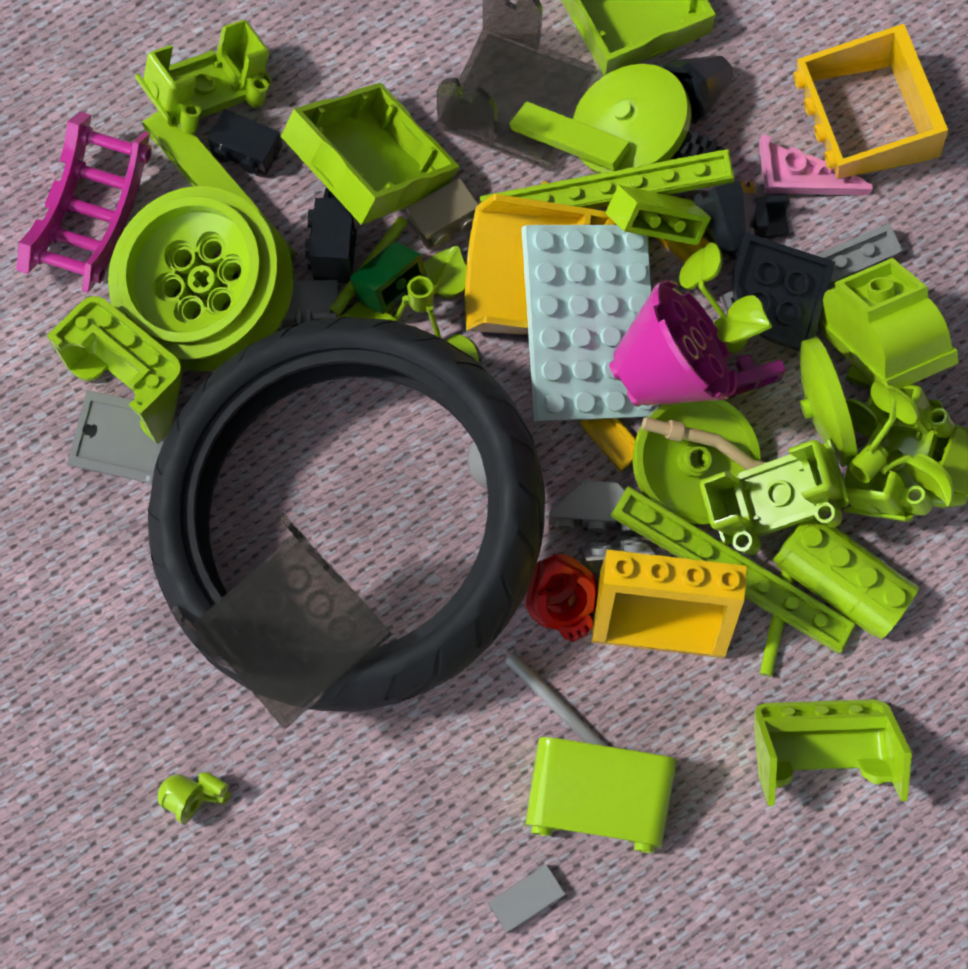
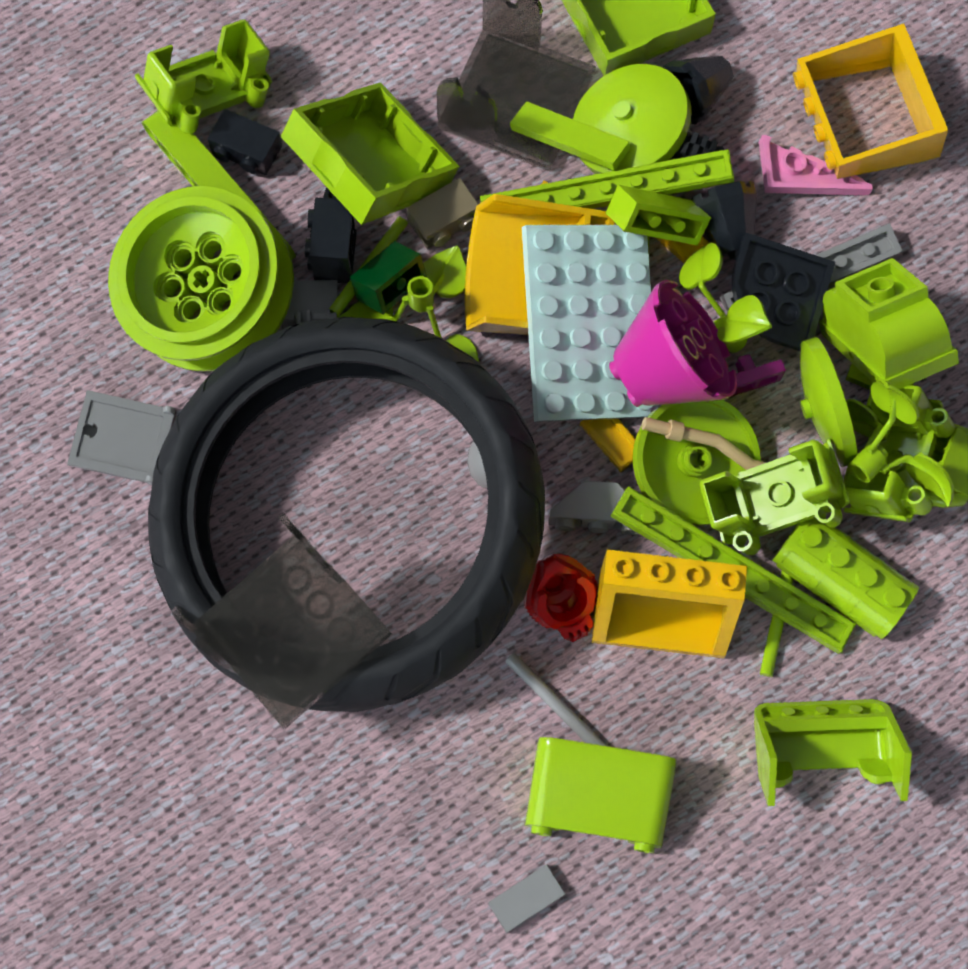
(34, 245): dark pink fence -> none
(102, 339): lime windscreen -> none
(185, 796): lime piece -> none
(596, 551): light grey hinge -> none
(771, 216): black panel -> none

